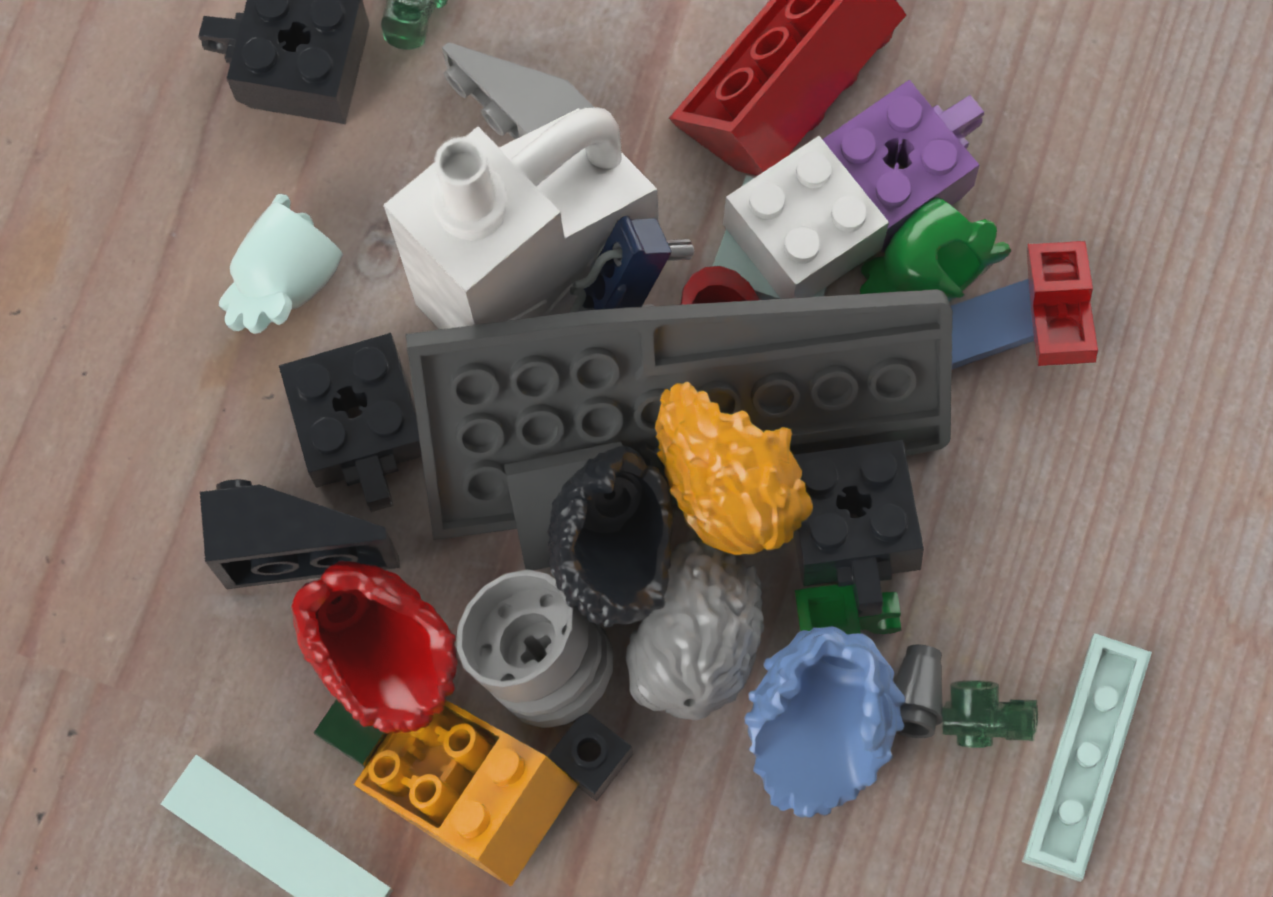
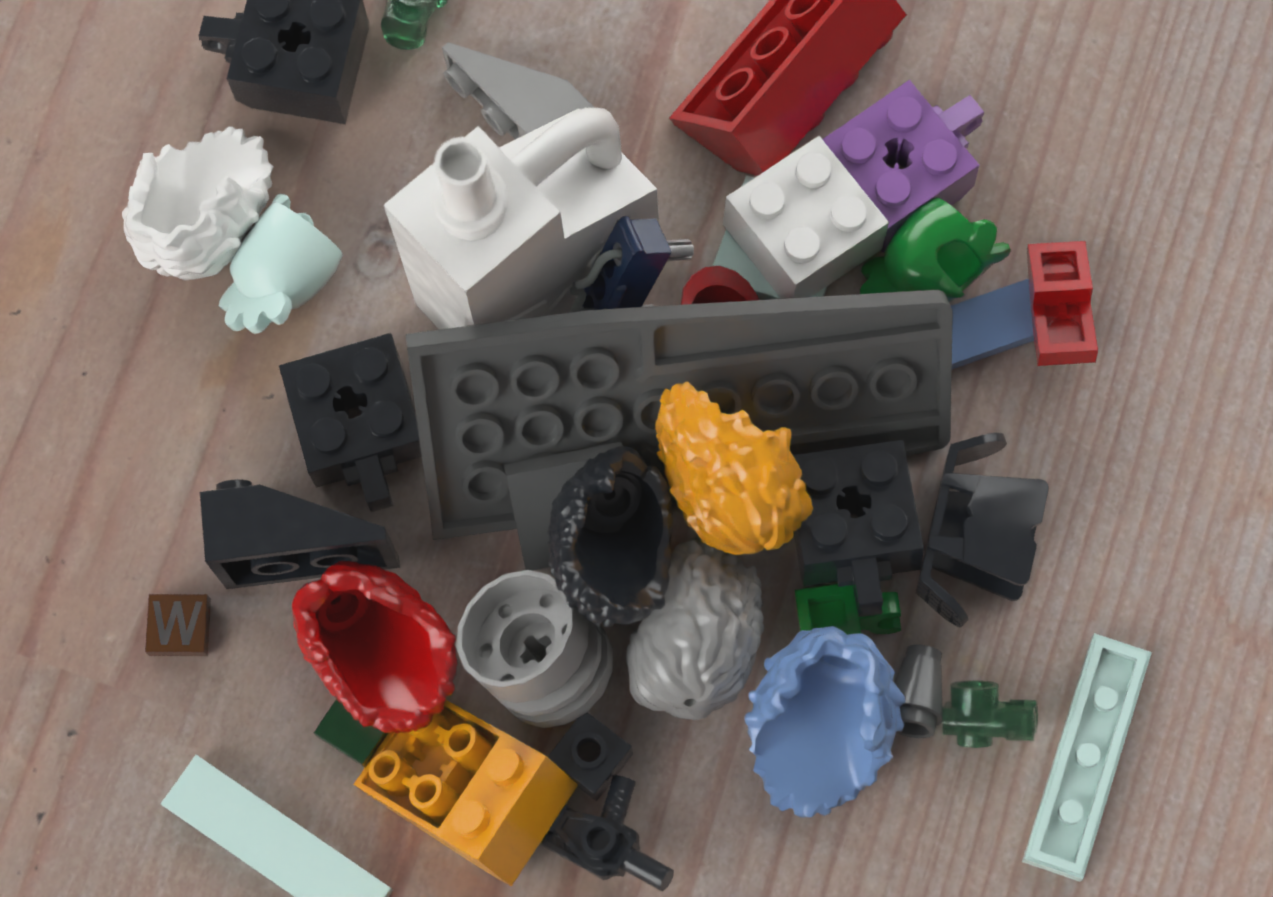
(178, 625): none -> reddish brown tile
(197, 203): none -> white hair
(604, 842): none -> black piece
(982, 530): none -> black piece

